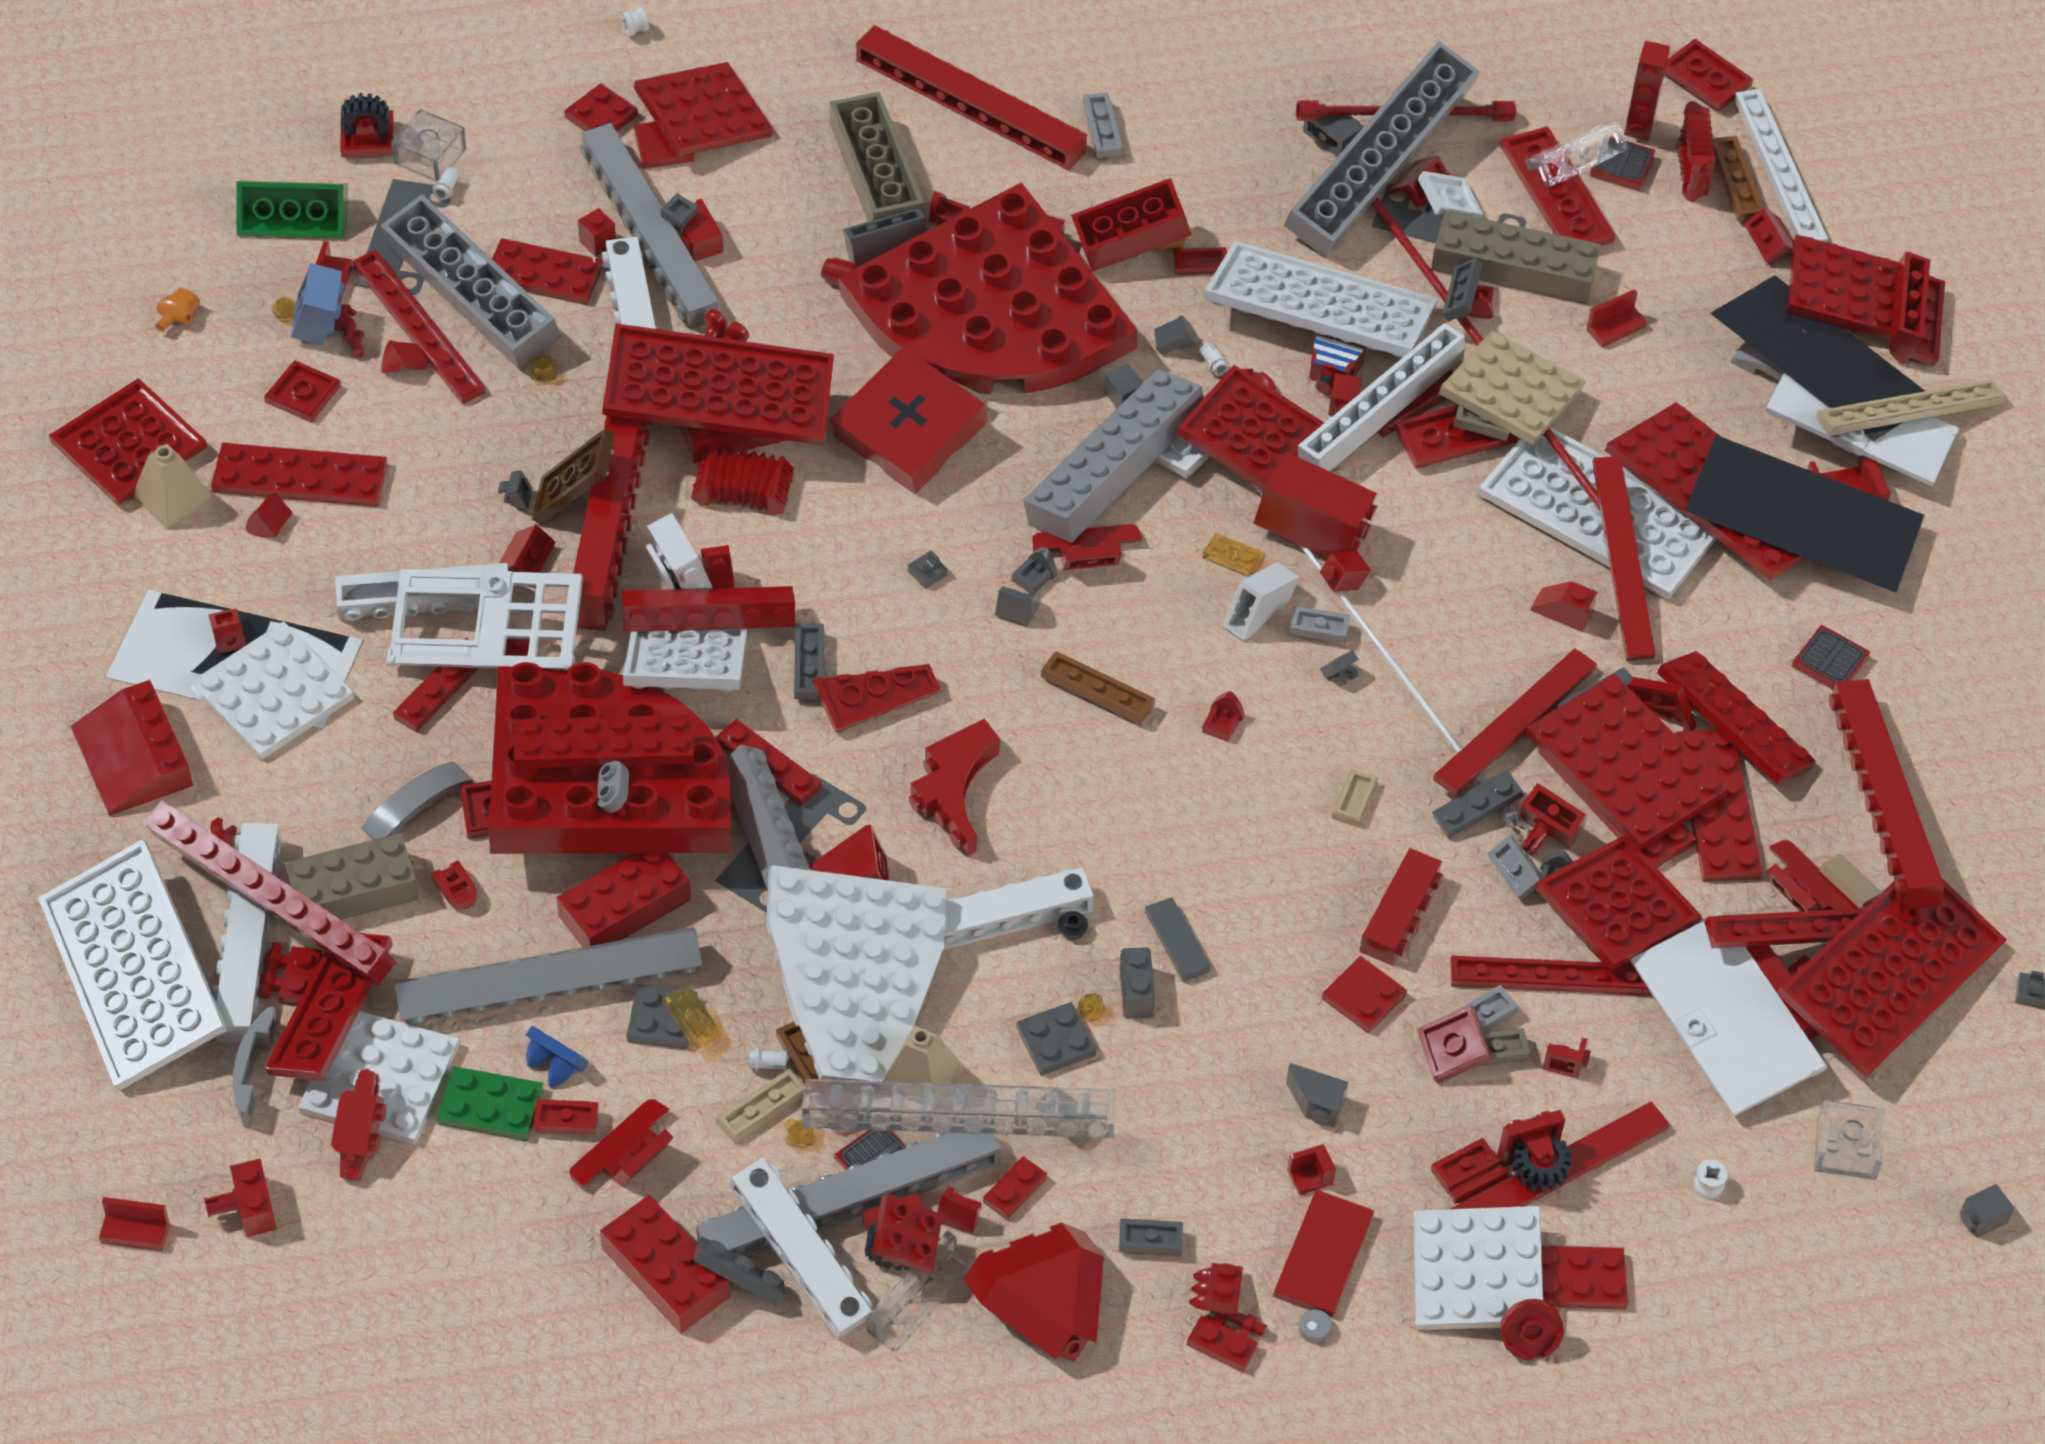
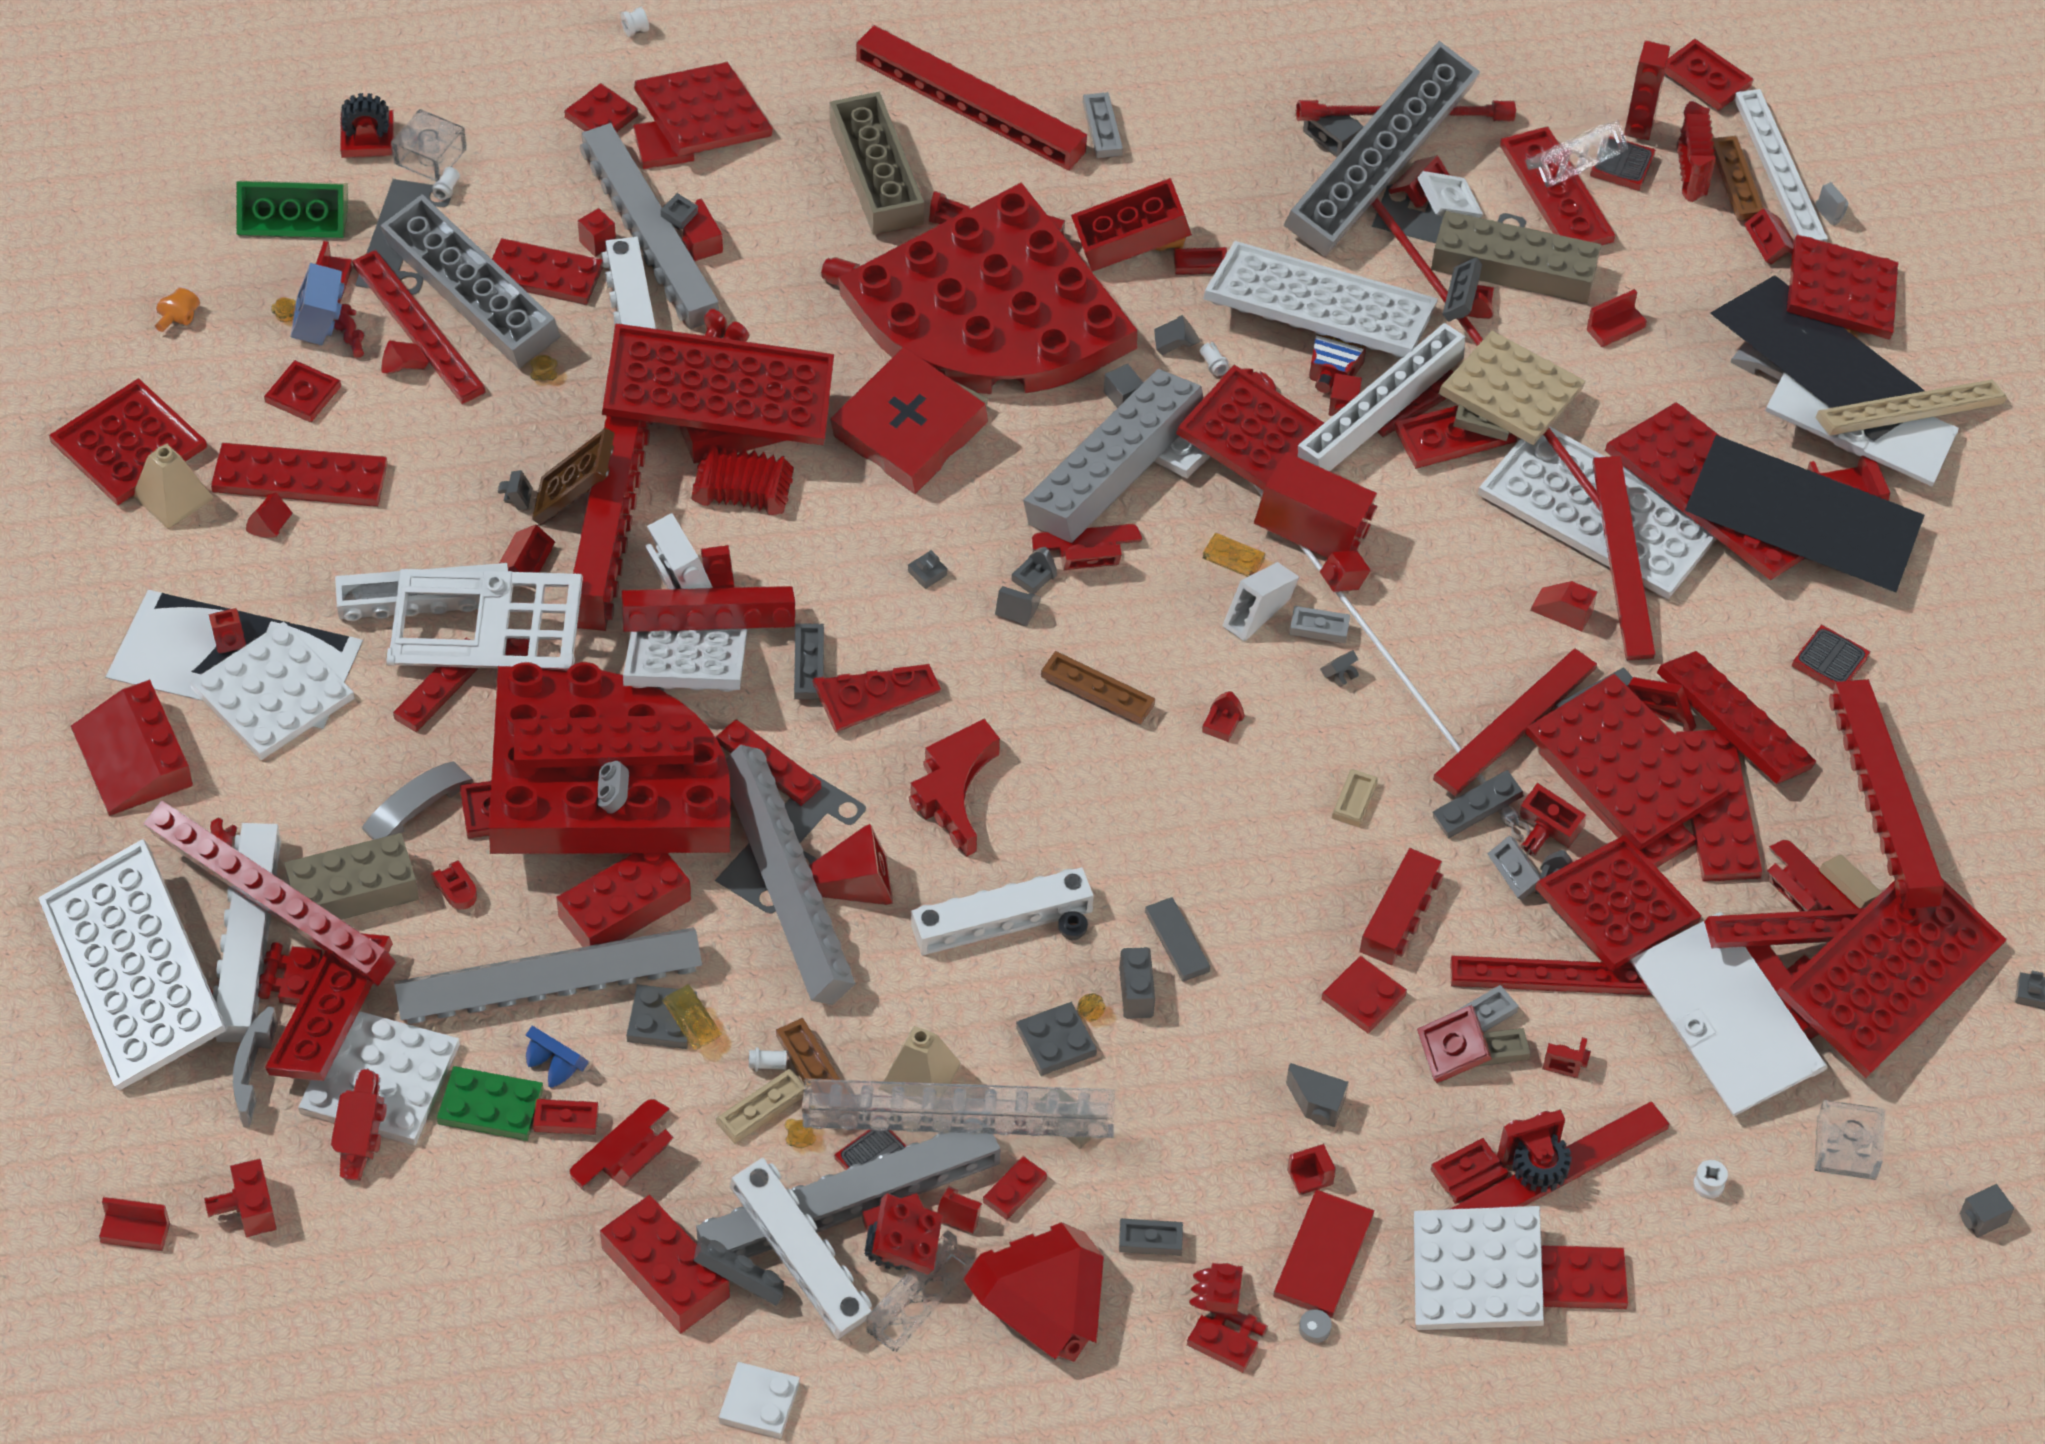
(759, 1400): none -> white plate
(854, 963): white wing -> none
(883, 234): dark grey brick -> none
(1531, 1329): red tile -> none
(1831, 204): none -> light grey tile
(1916, 311): red brick -> none

